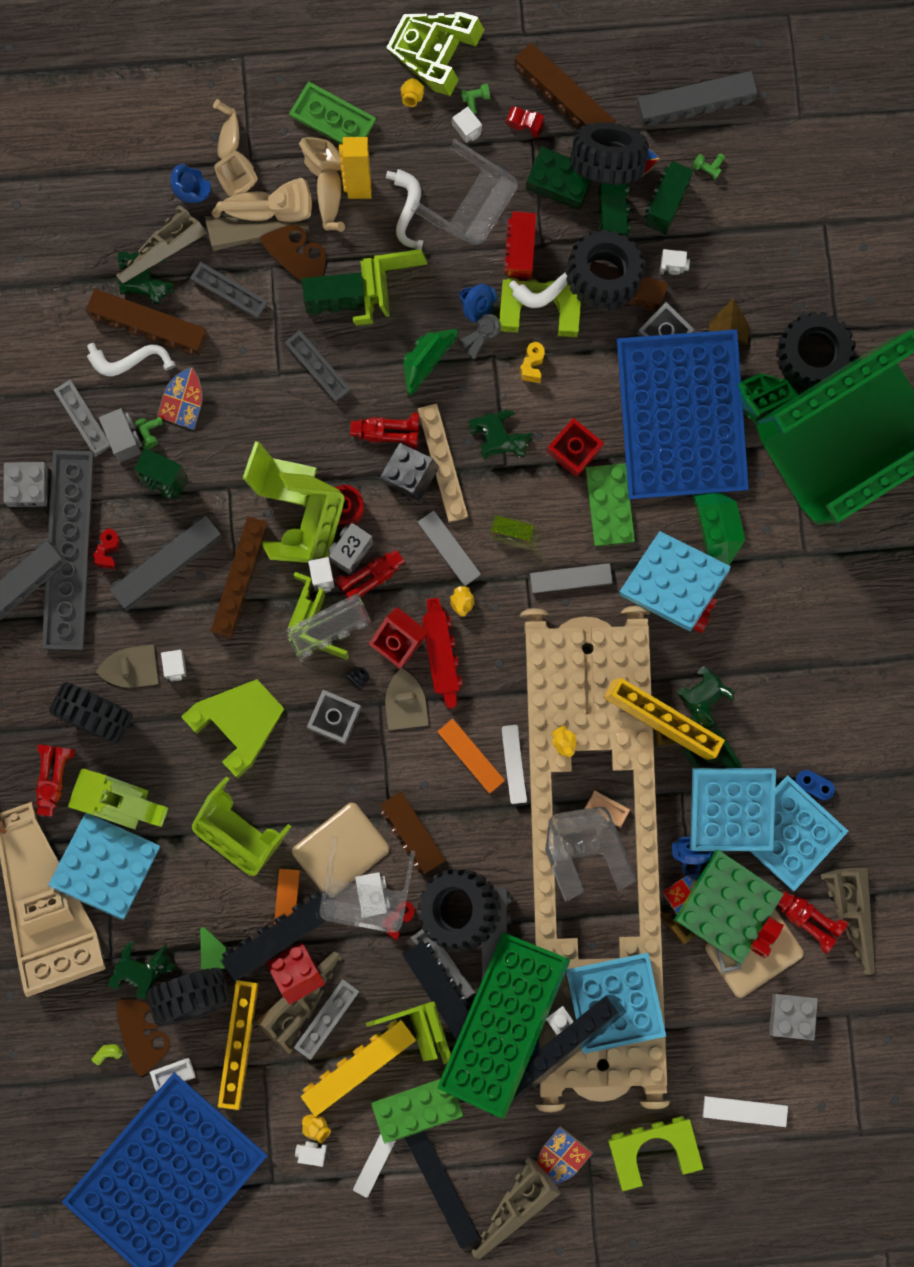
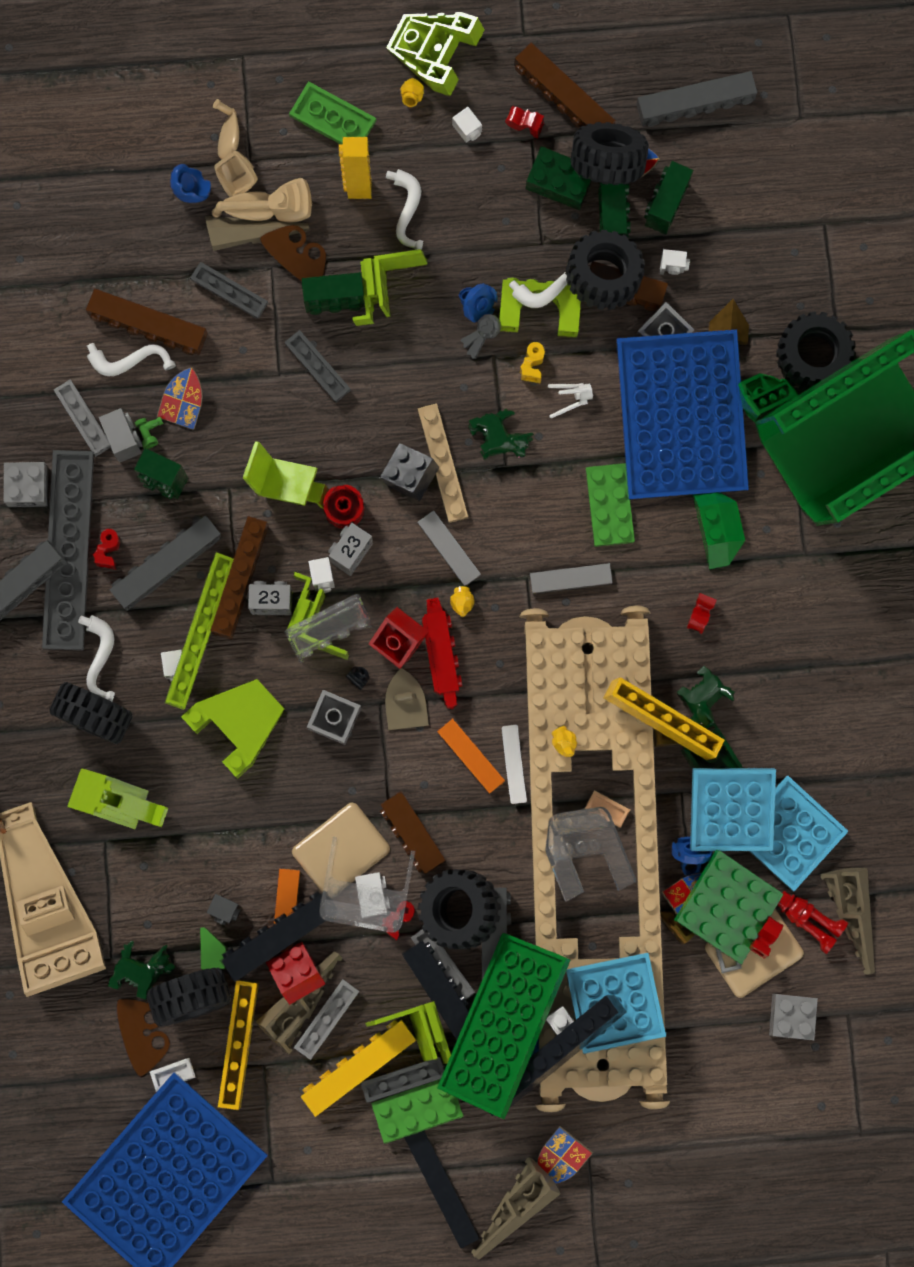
(49, 791): red piece -> none
(104, 866): medium azure plate -> none
(106, 636): none -> white animal
(110, 1050): lime arm -> none
(131, 667): dark tan shield -> none
(143, 282): dark green animal -> none
(172, 237): dark tan wedge -> none
(199, 632): none -> lime tile
(223, 910): none -> dark grey brick
(233, 835): lime windscreen -> none
(270, 599): none -> light grey brick
(311, 1153): white brick -> none
(315, 1128): yellow rock -> none
(318, 523): lime windscreen -> none
(324, 161): tan piece -> none
(373, 1167): white sticker -> none
(374, 430): red piece -> none
(380, 569): red piece -> none
(402, 1079): none -> dark grey plate
(425, 357): green wedge -> none
(470, 95): bright green piece -> none
(482, 203): clear windscreen -> none
(512, 530): clear neon green panel -> none
(520, 245): red brick -> none
(575, 447): red brick -> none
(581, 391): none -> white plant
(625, 1149): lime arch -> none
(674, 581): medium azure plate -> none
(713, 169): bright green piece -> none
(745, 1111): white tile -> none
(815, 785): blue plate -> none

